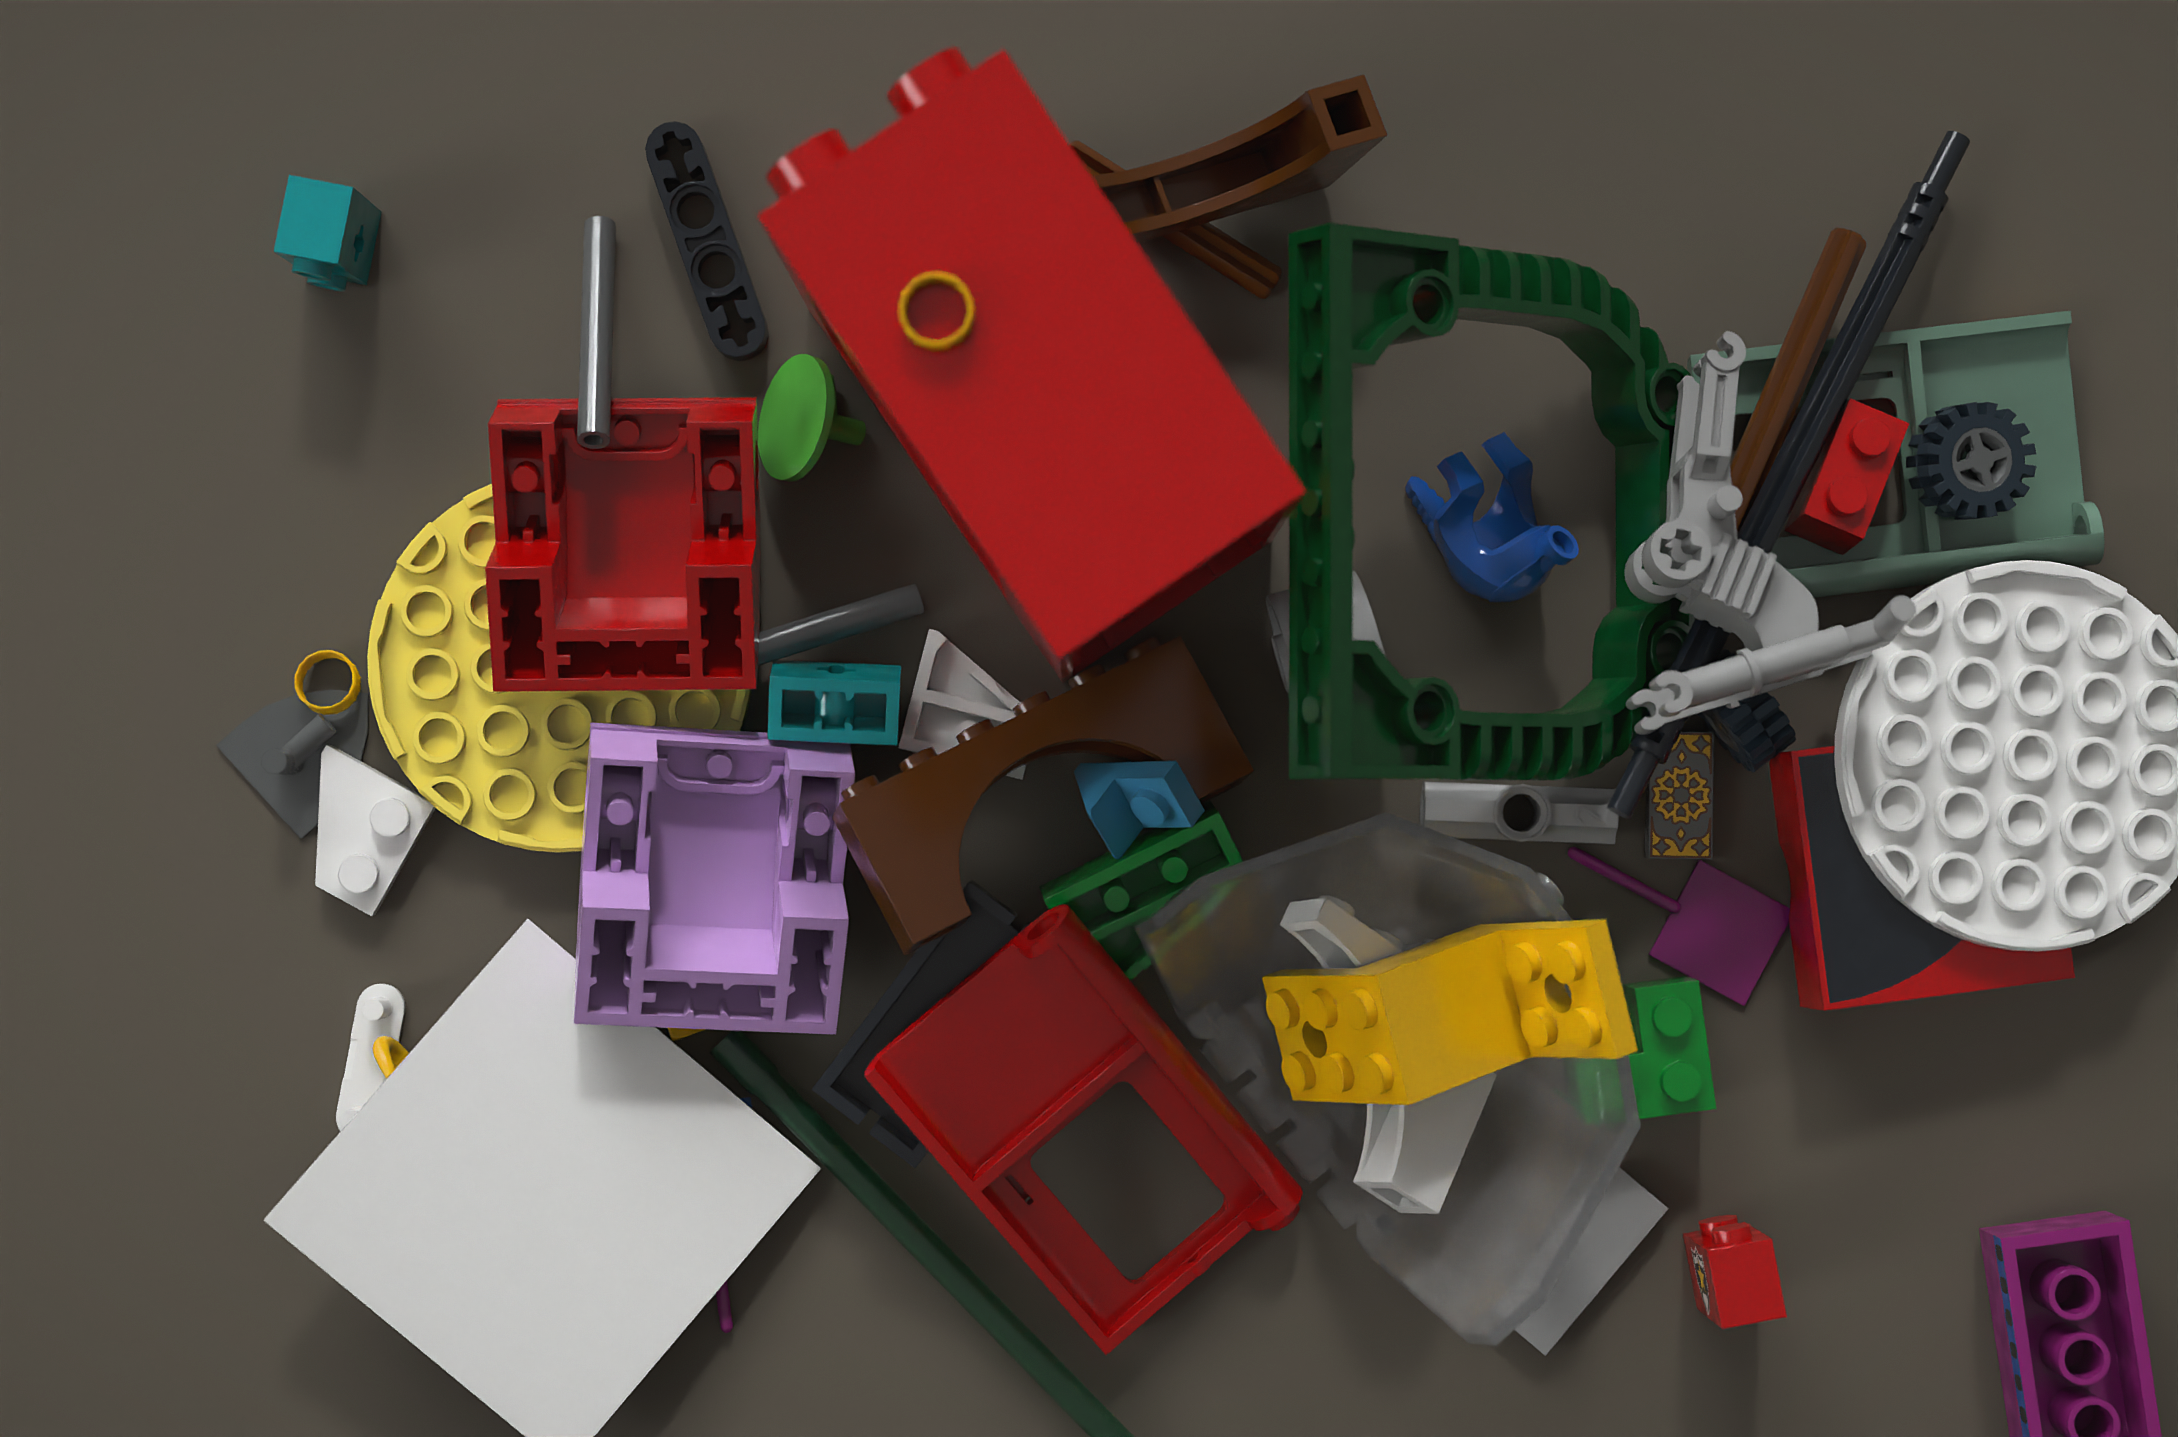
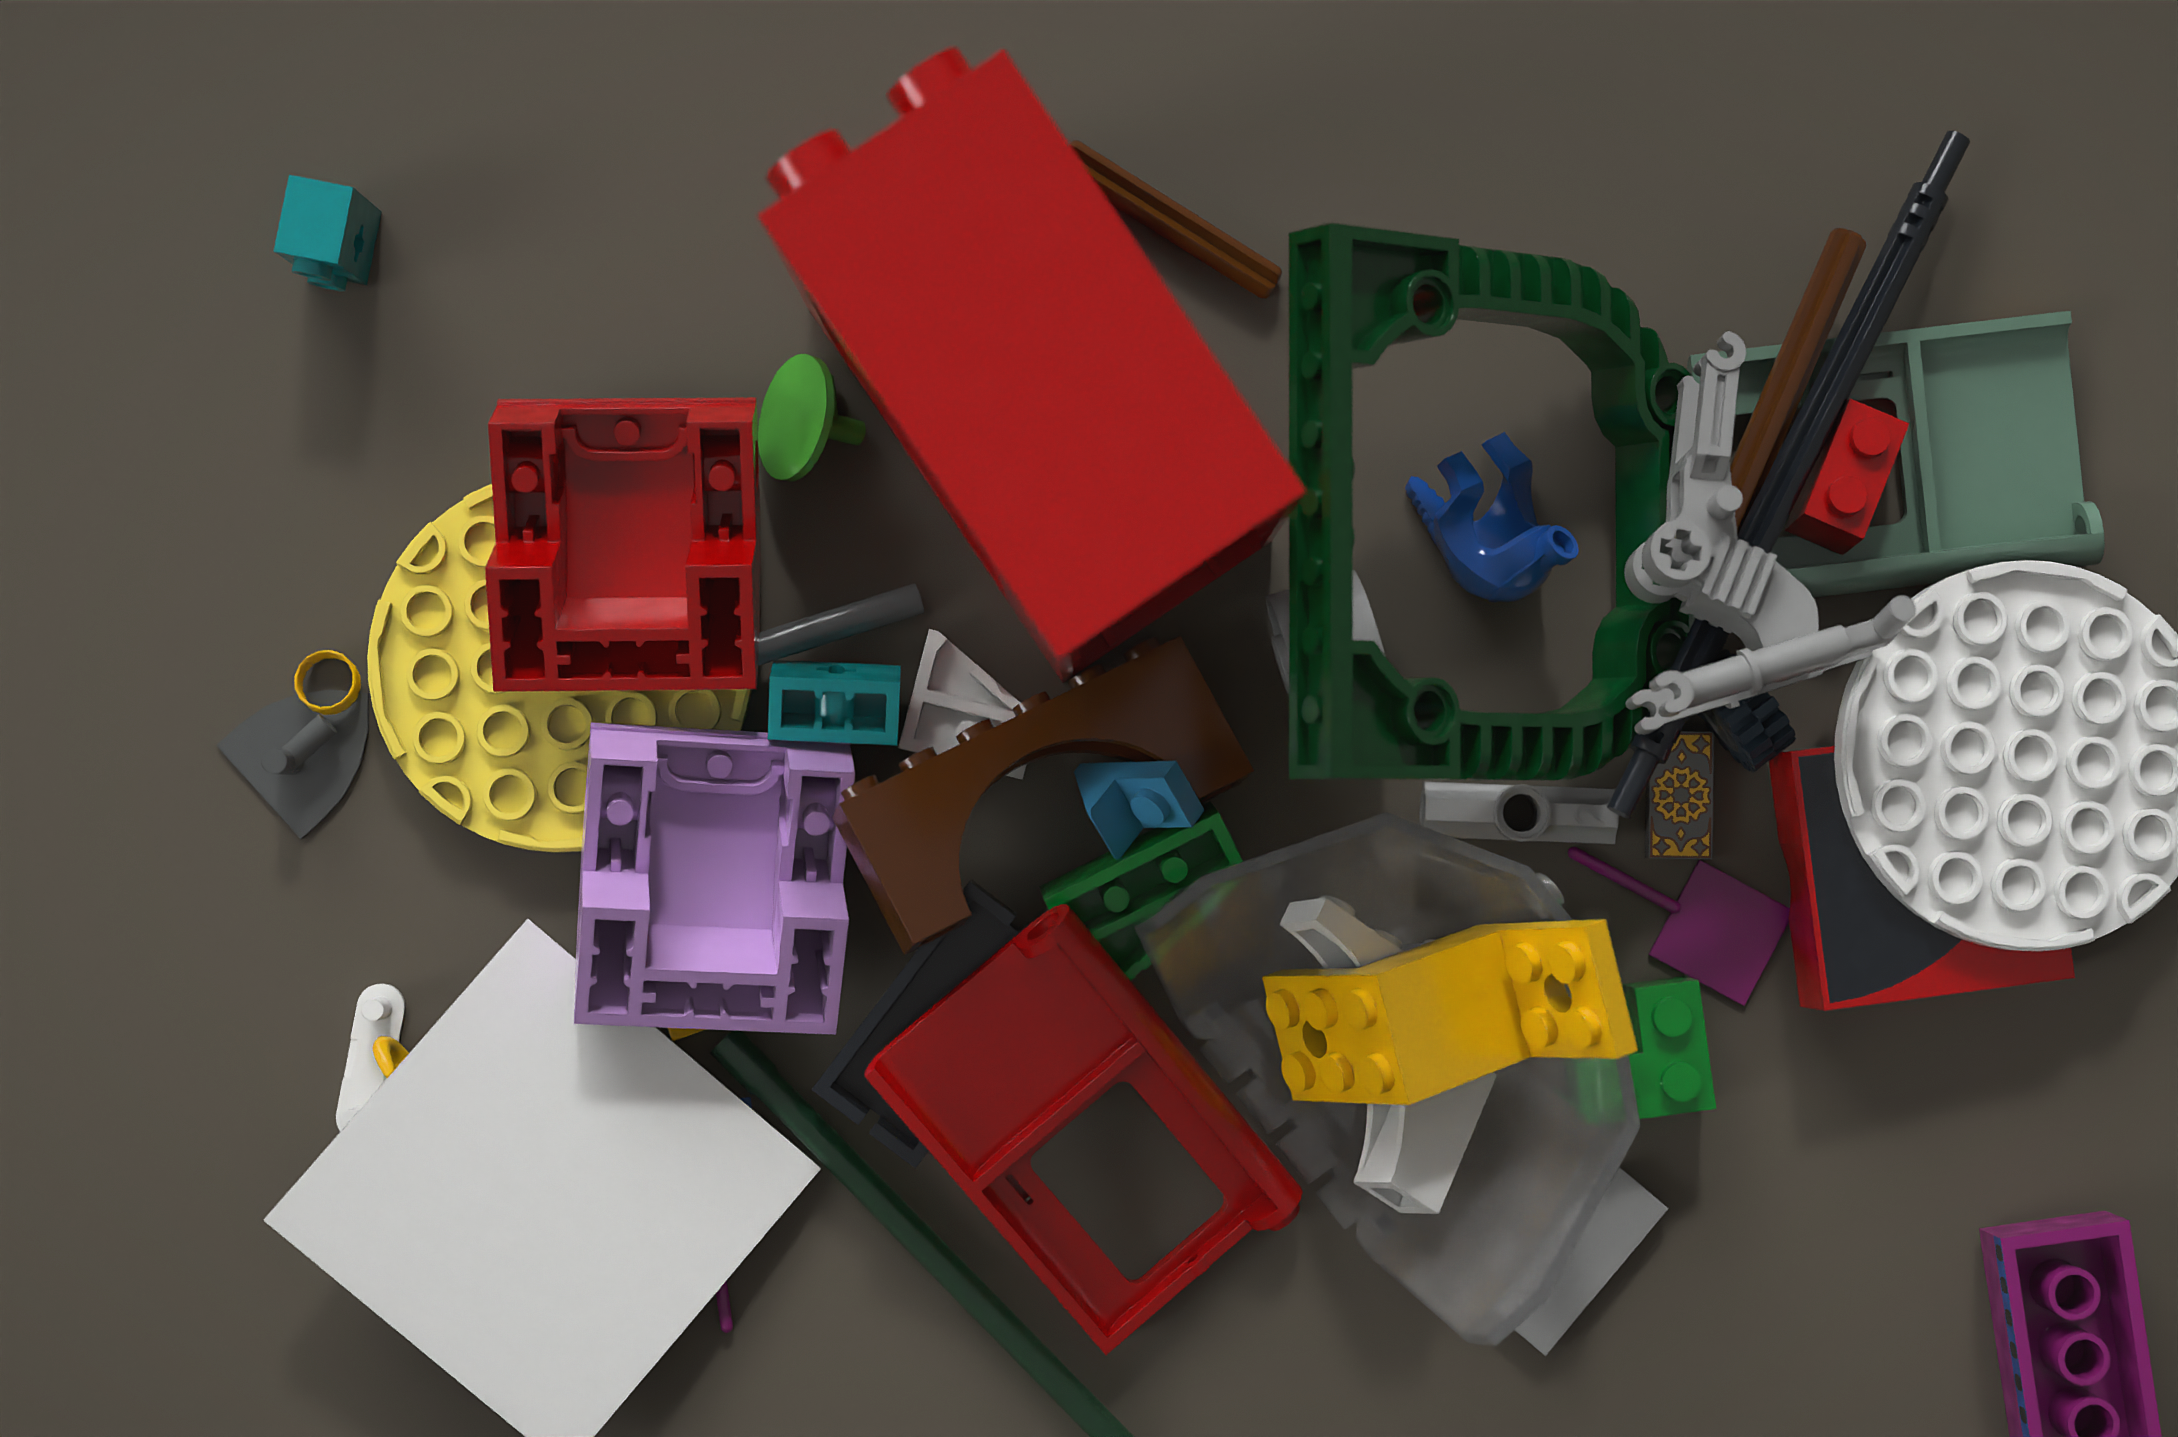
(364, 829): white wing -> none
(596, 333): dark grey piece -> none
(702, 243): black beam -> none
(932, 277): yellow axle -> none
(1266, 163): reddish brown arch -> none
(1734, 1272): red brick -> none
(1993, 458): black wheel -> none

